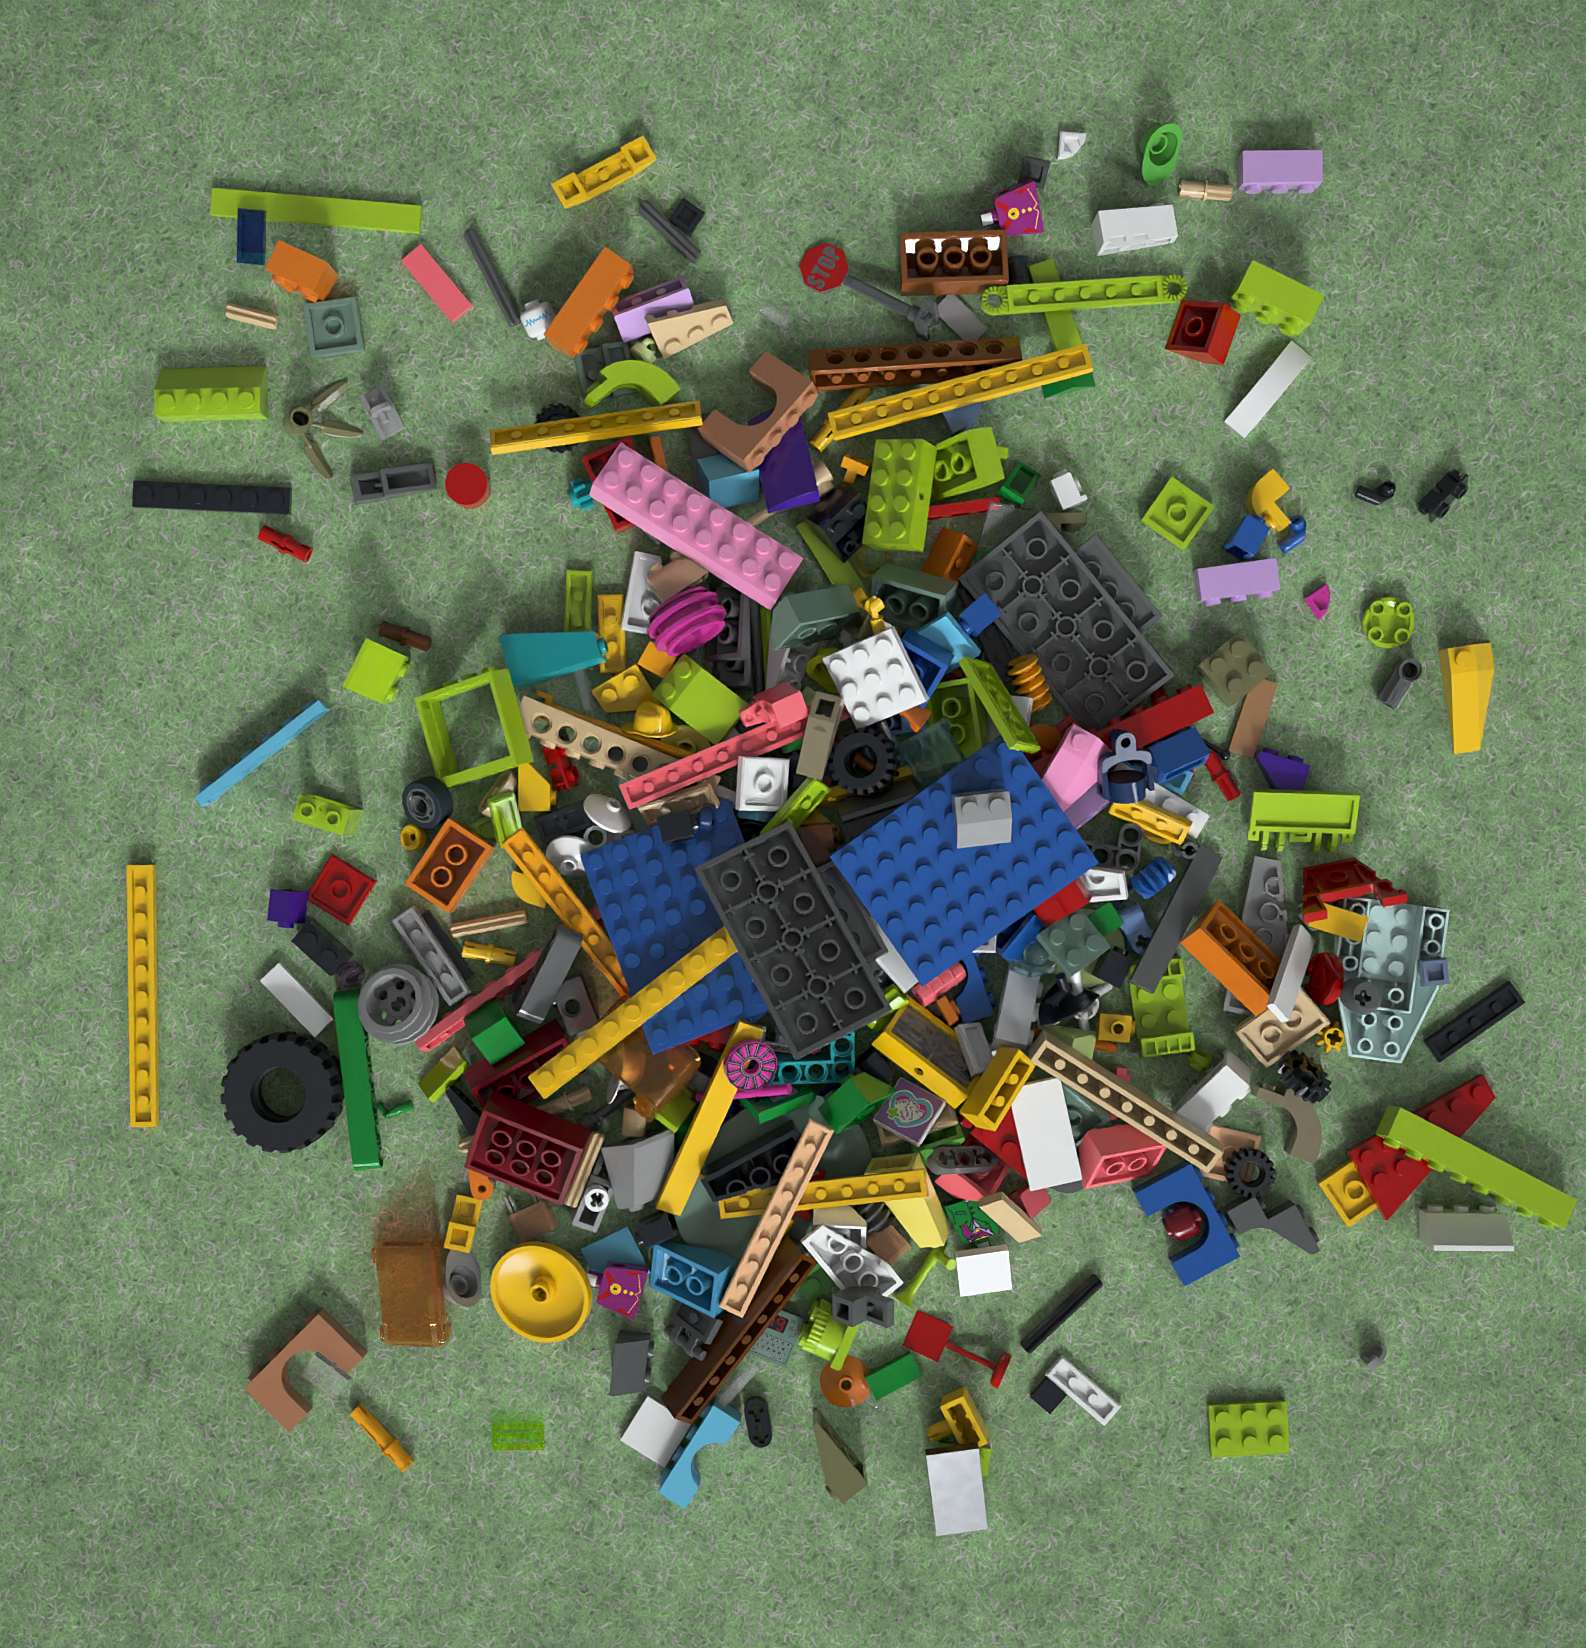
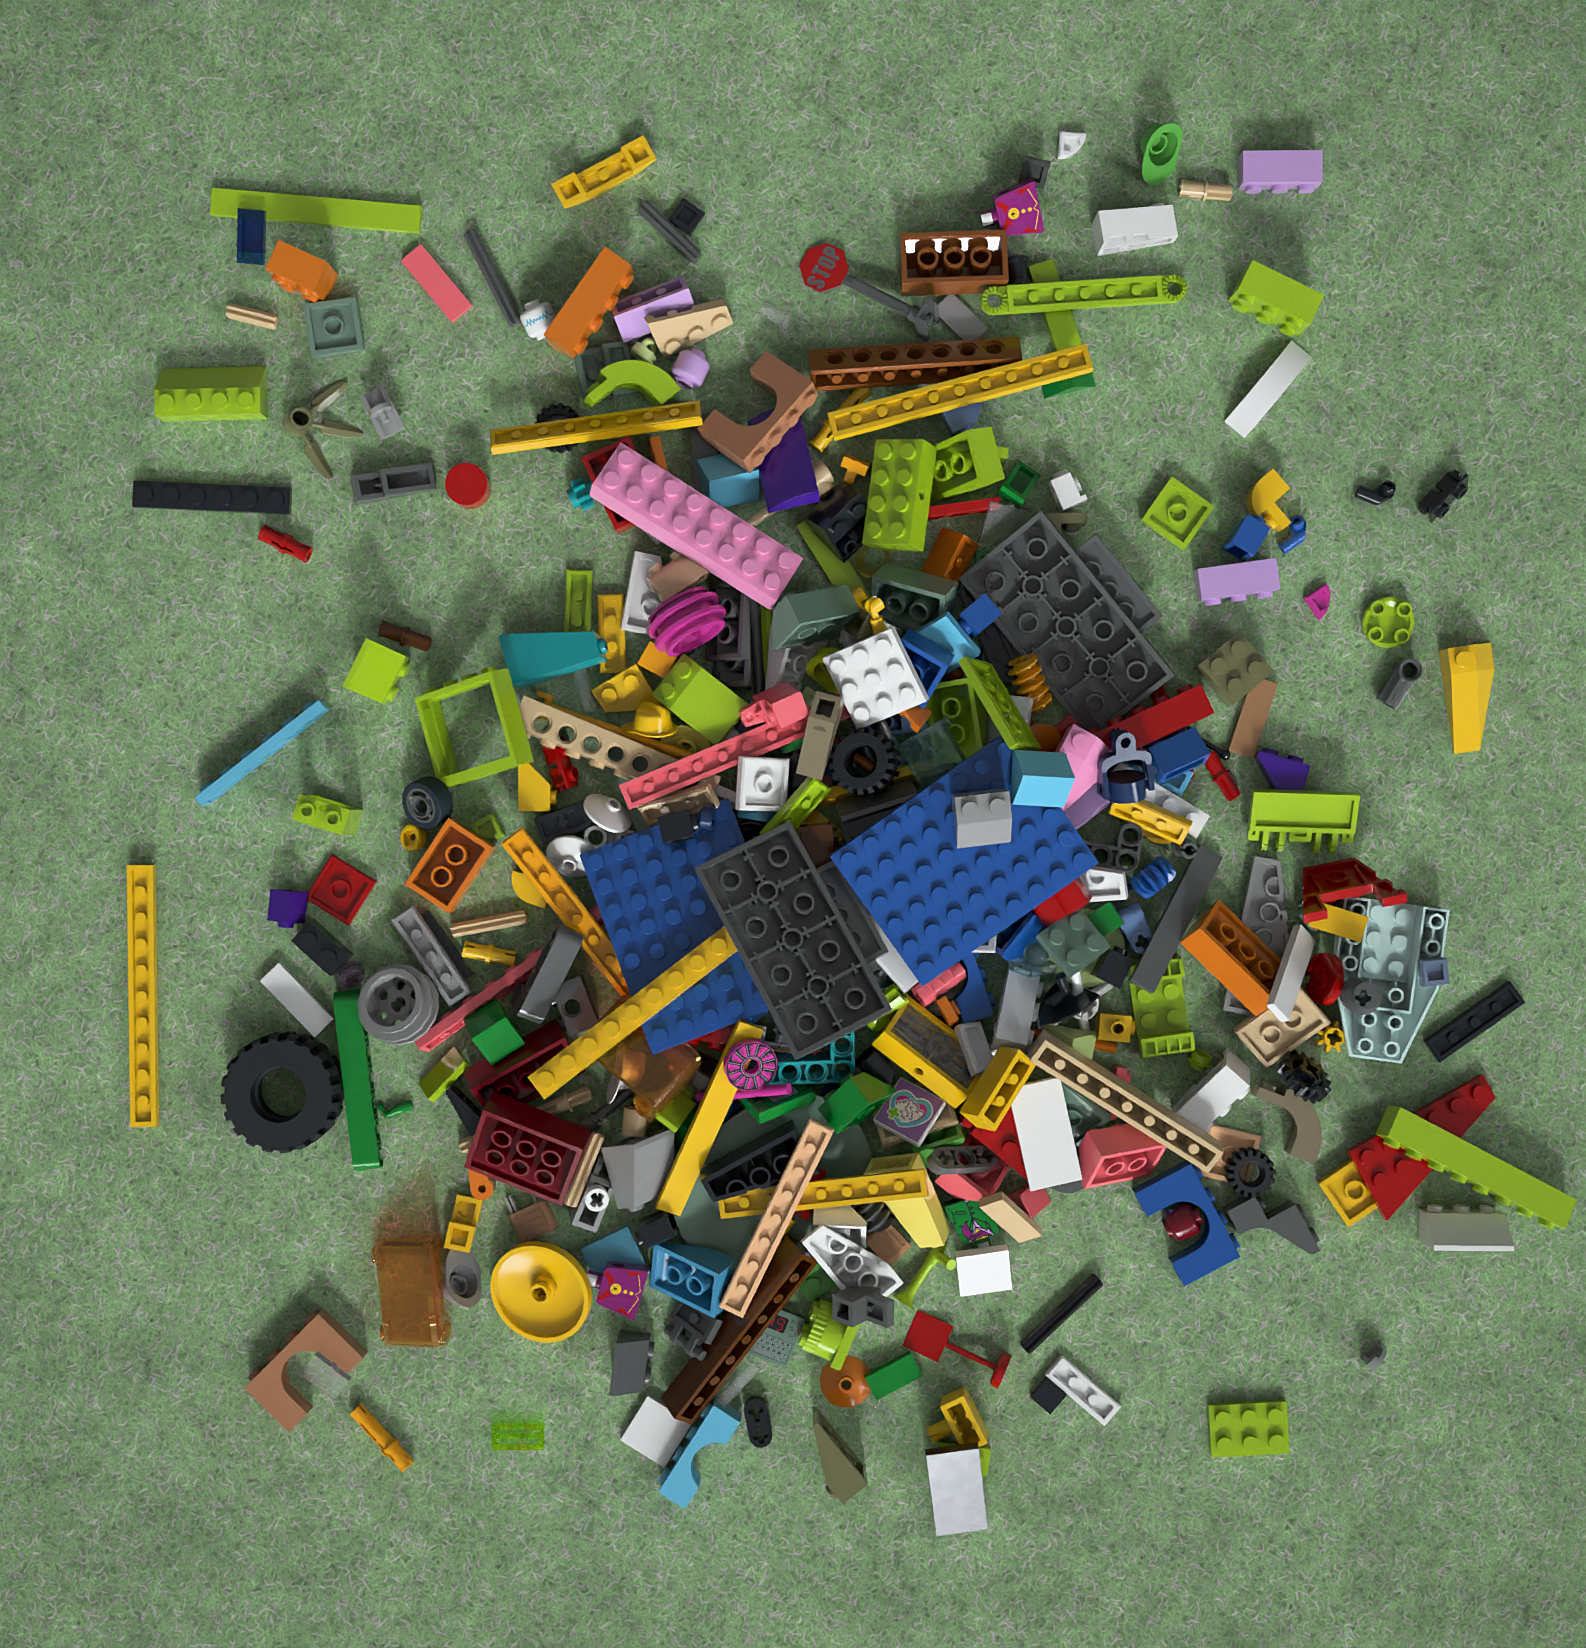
(504, 815): lime tile -> none
(505, 782): tan plate -> none
(690, 368): none -> lavender head
(1040, 778): none -> medium azure slope
(1203, 331): red slope -> none

